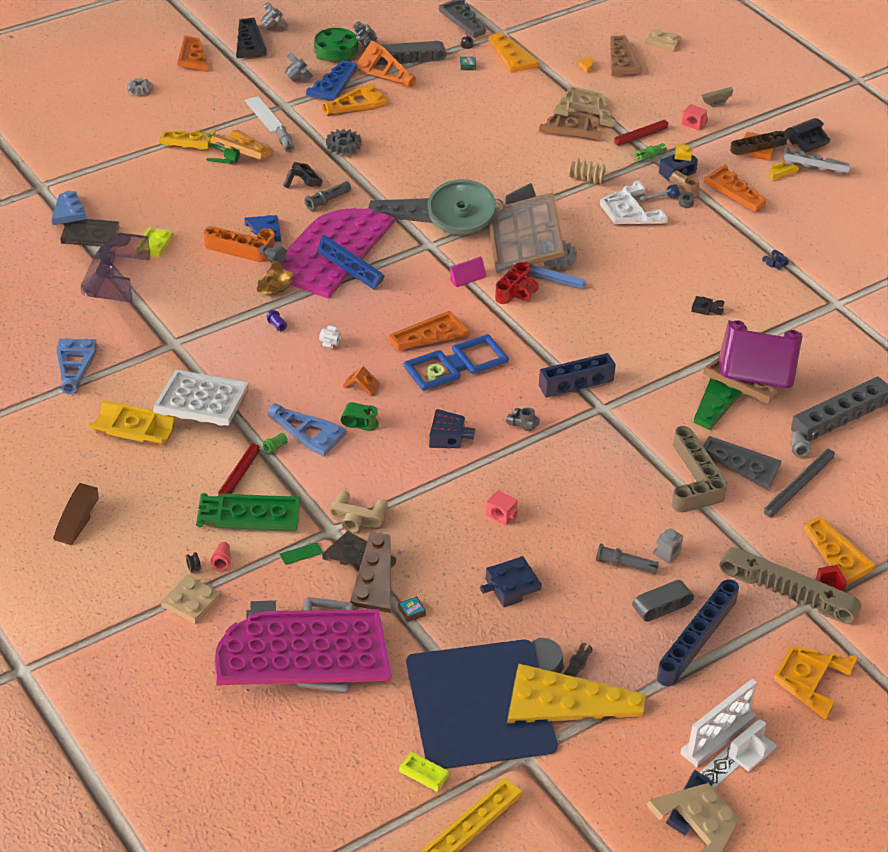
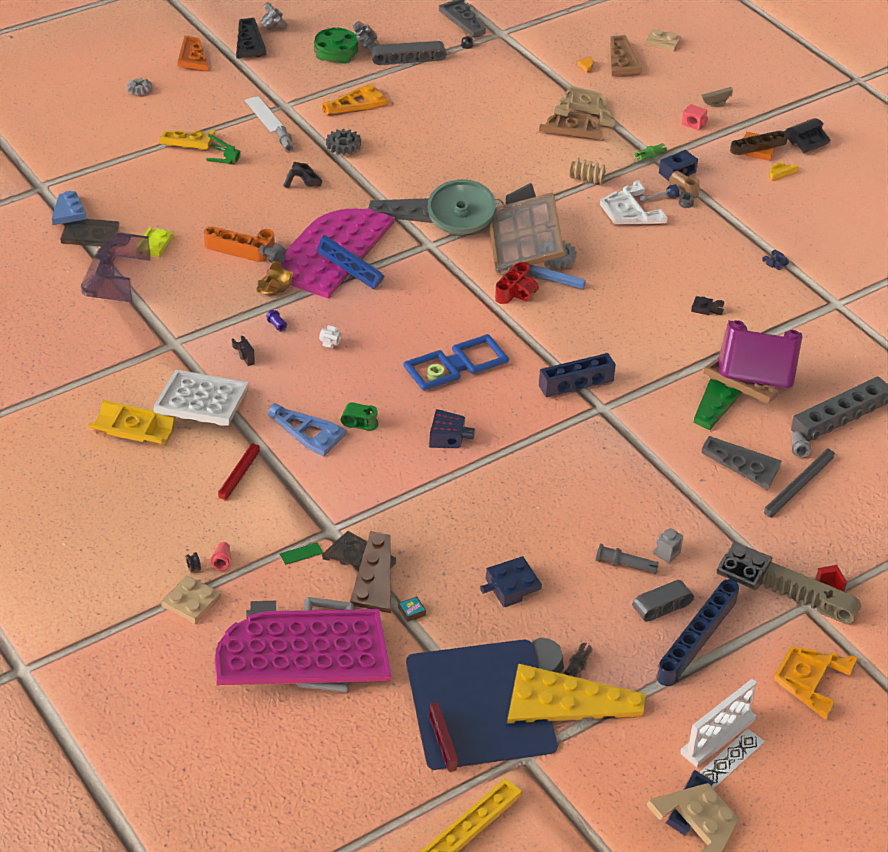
(74, 347): medium blue plate -> none
(76, 513): reddish brown slope -> none
(244, 143): light orange wing -> none
(245, 350): none -> black plate
(249, 512): green hinge -> none
(264, 222): blue wing -> none
(272, 444): bright green pin -> none
(297, 68): flat silver plant -> none
(321, 198): dark grey pin -> none
(333, 83): blue wing -> none
(354, 516): tan connector -> none
(364, 379): orange bracket -> none
(371, 57): orange plate -> none
(424, 771): neon yellow plate -> none
(430, 331): orange wing -> none
(443, 737): none -> dark red tile
(467, 63): tile -> none
(467, 272): dark pink slope -> none
(502, 507): coral brick -> none
(512, 54): light orange wing -> none
(524, 418): dark grey plate -> none
(641, 132): red axle -> none
(683, 152): yellow plate -> none
(710, 482): dark tan beam -> none
(733, 187): orange wing -> none
(744, 565): none -> black brick
(751, 746): white panel -> none
(815, 160): light grey wing -> none
(838, 550): light orange wing -> none

